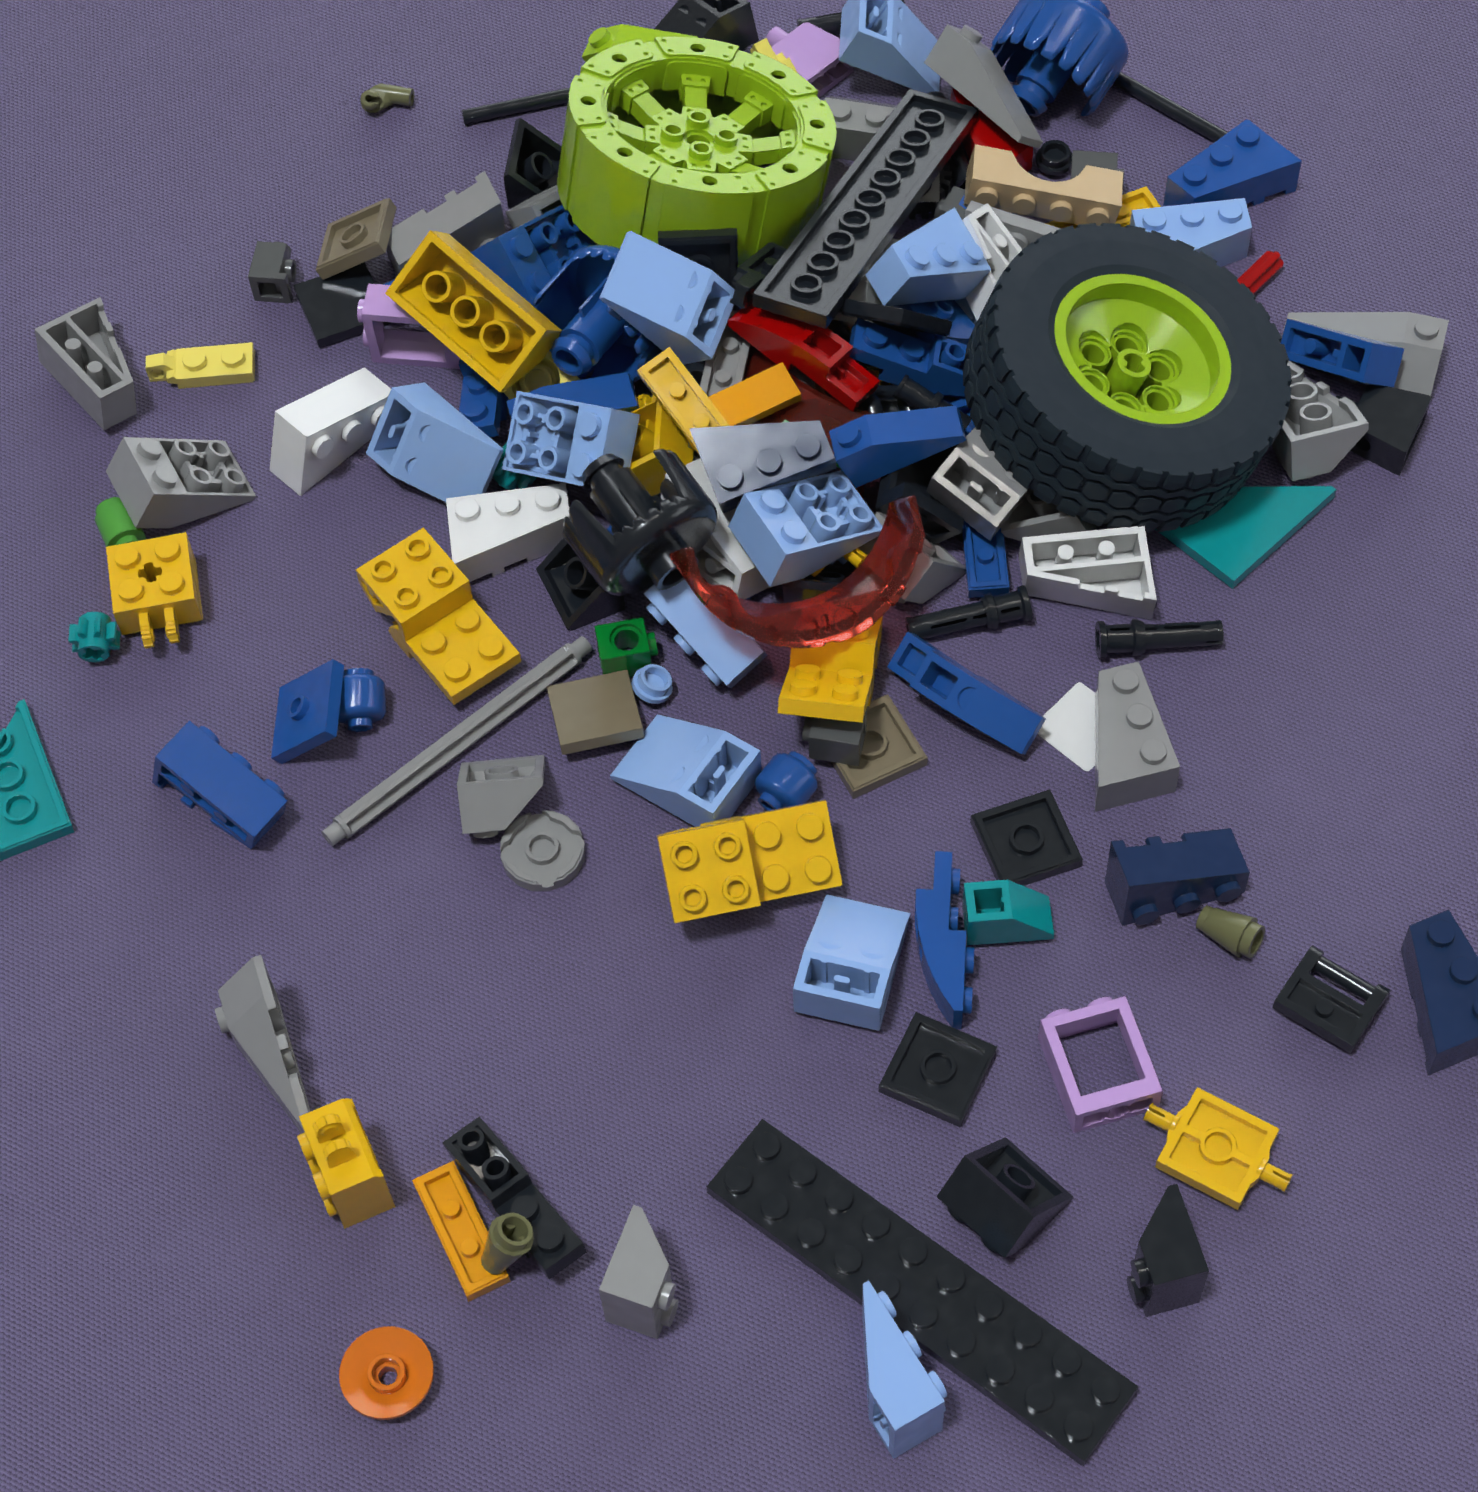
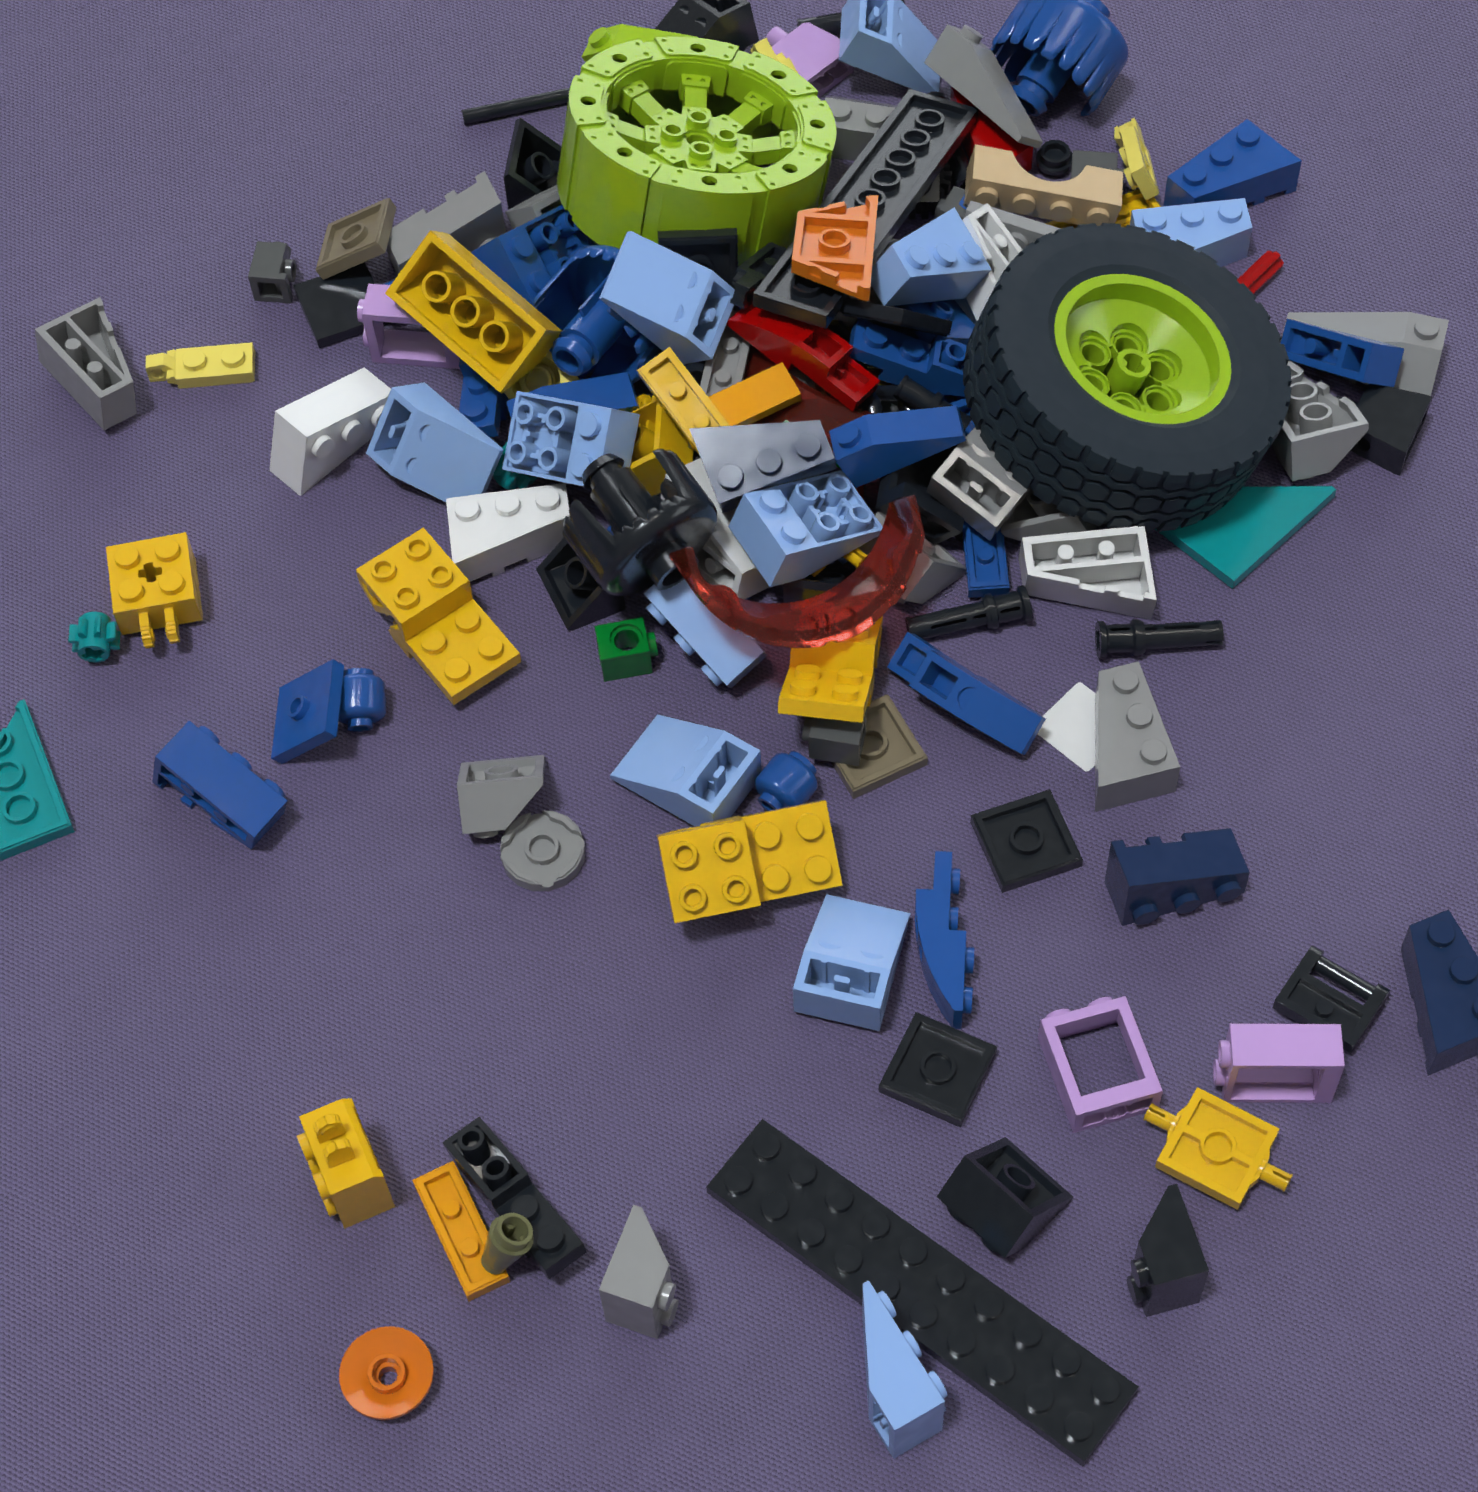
(116, 524): bright green brick -> none
(176, 480): light grey slope -> none
(260, 1033): light grey wedge -> none
(385, 95): olive arm -> none
(456, 741): light grey piece -> none
(595, 712): dark tan tile -> none
(652, 684): light blue plate -> none
(837, 246): none -> orange wing
(1005, 913): teal slope -> none
(1136, 159): none -> light yellow hinge
(1169, 107): black bar -> none
(1232, 930): olive cone -> none
(1280, 1063): none -> lavender window

